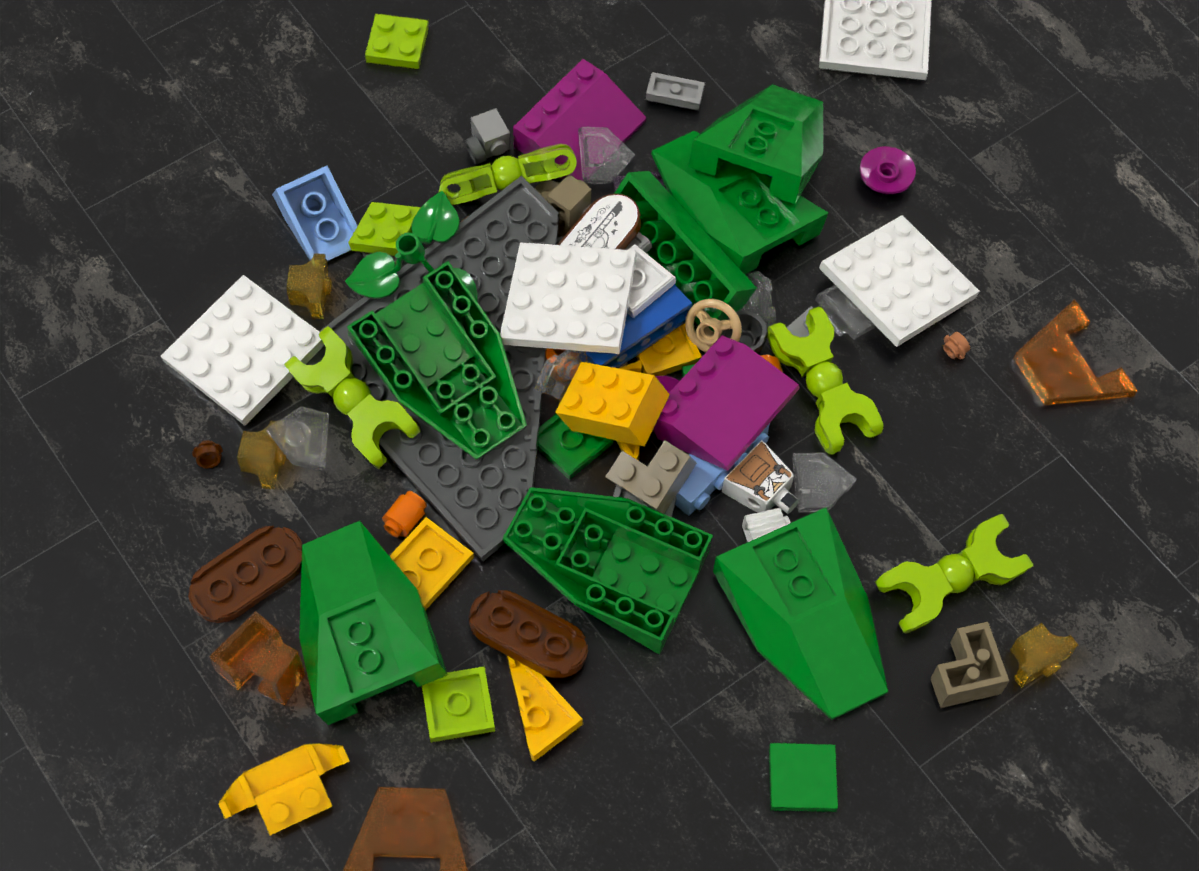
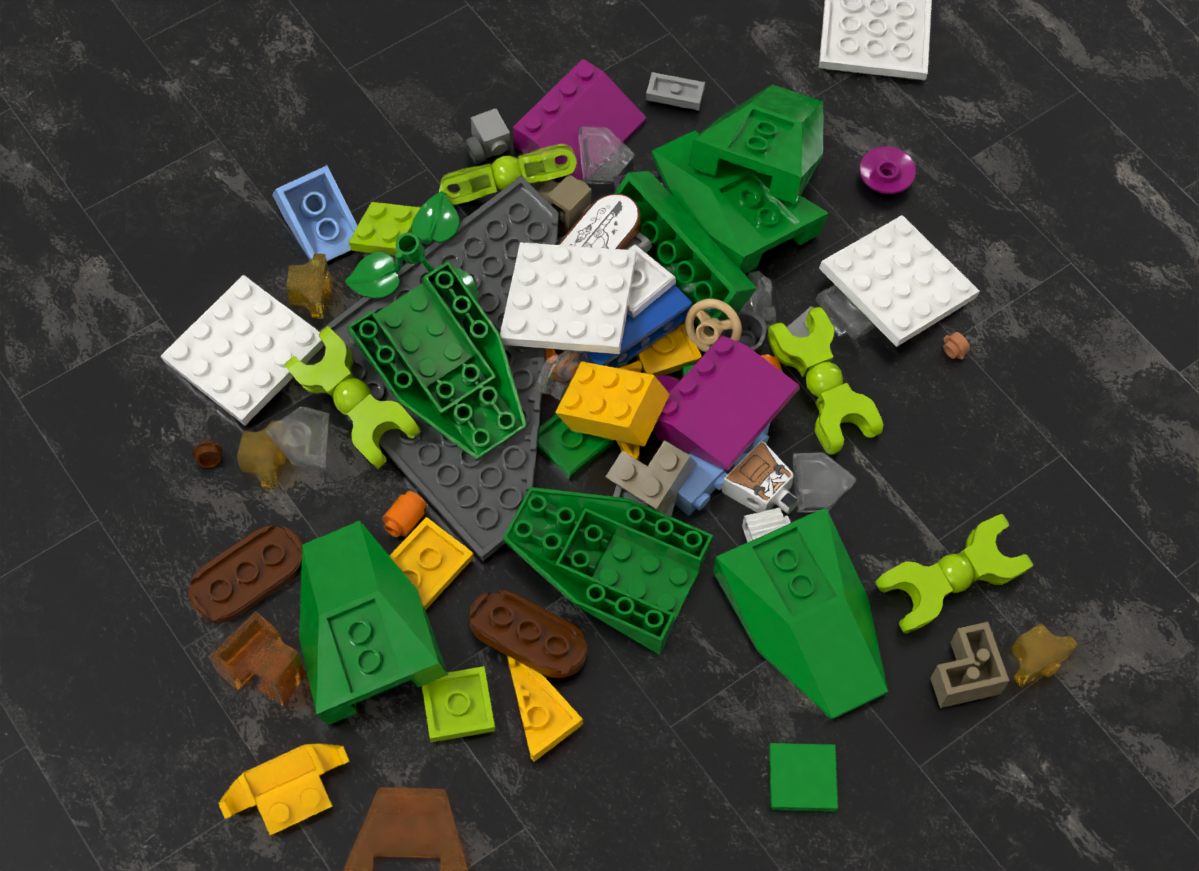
(397, 41): lime plate -> none
(1058, 368): clear orange wing -> none

